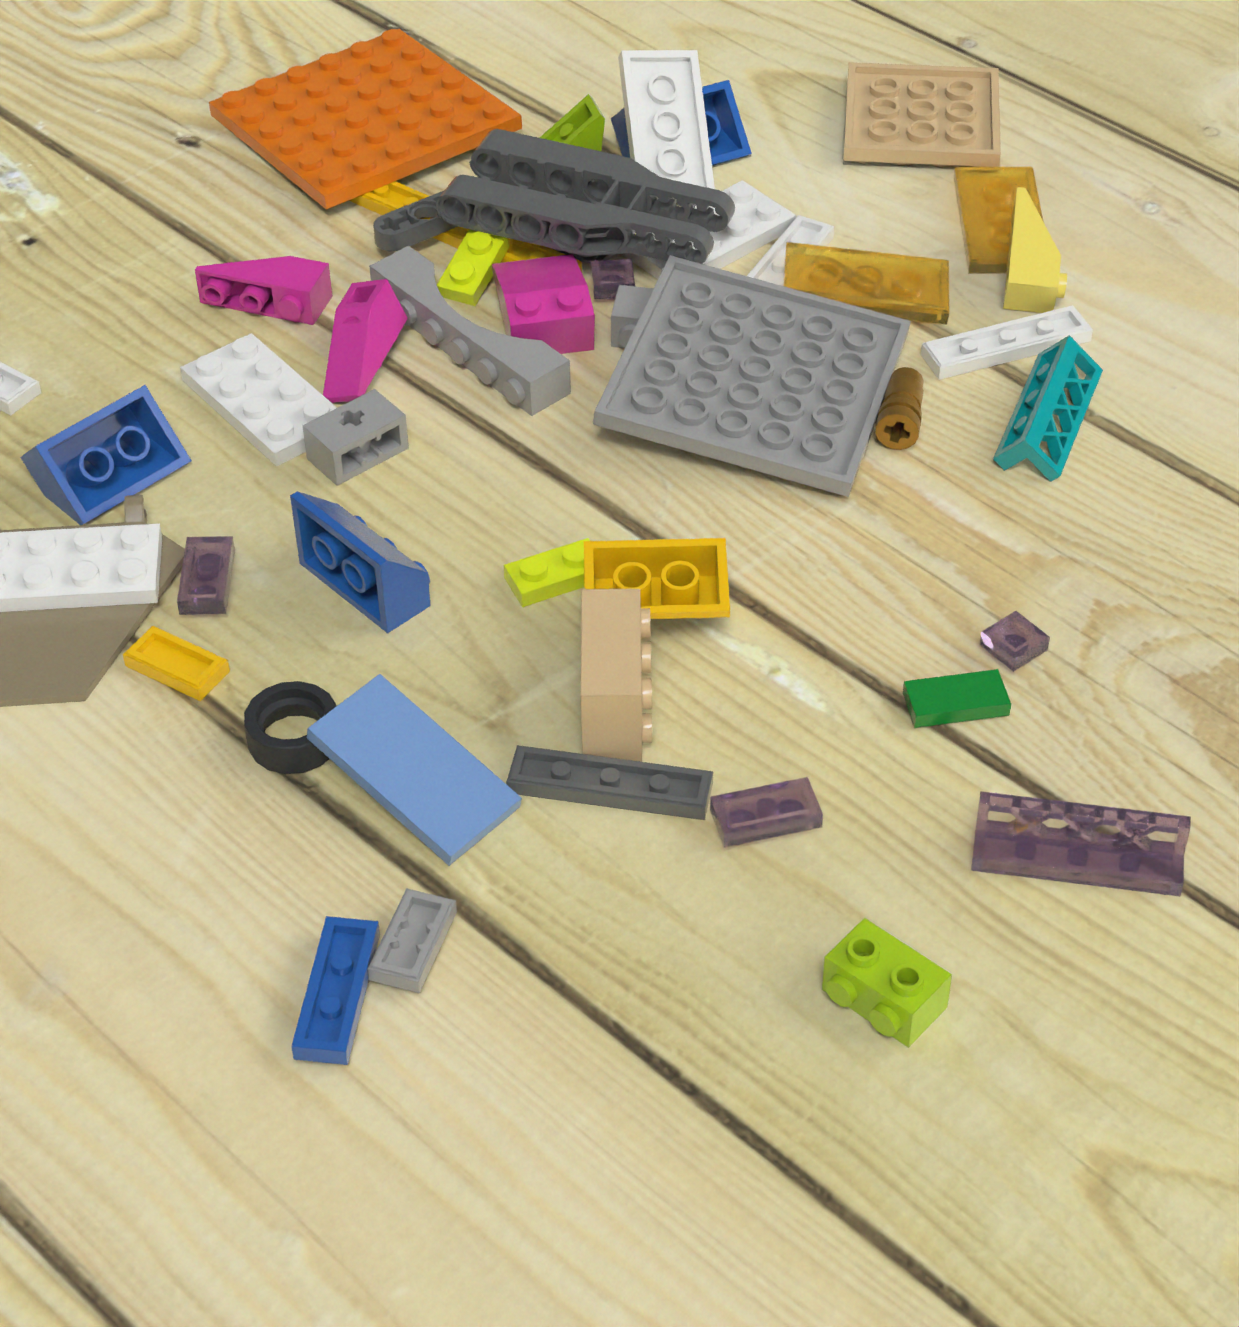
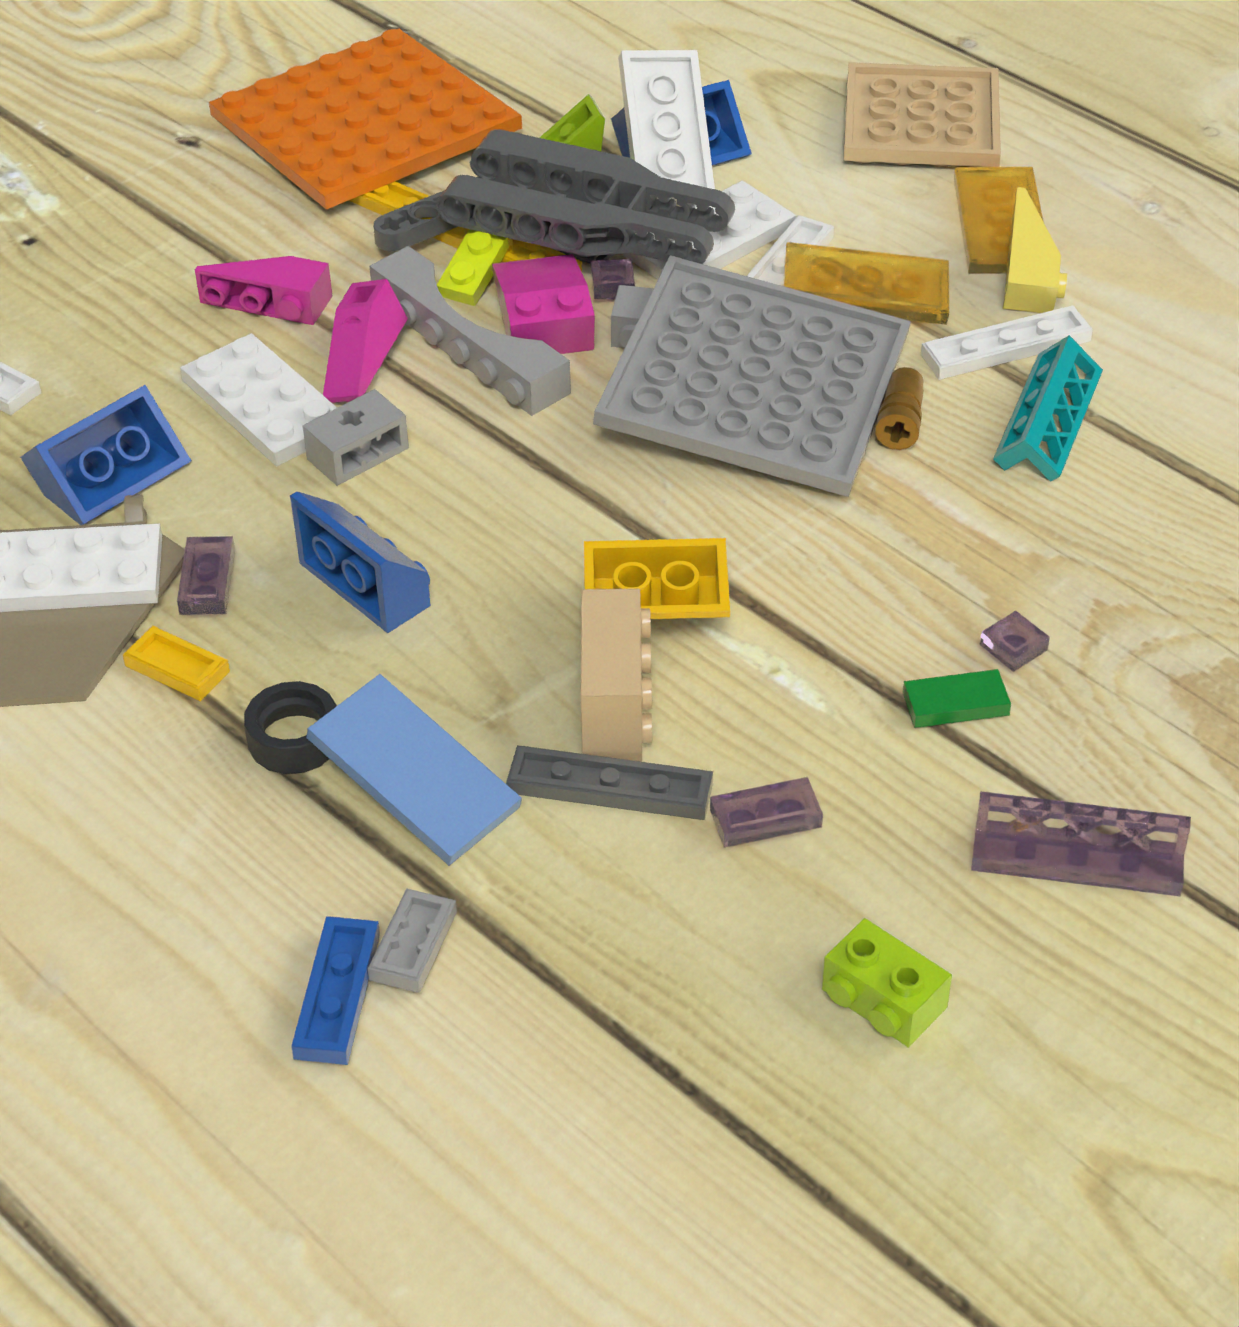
(547, 573): neon yellow plate -> none

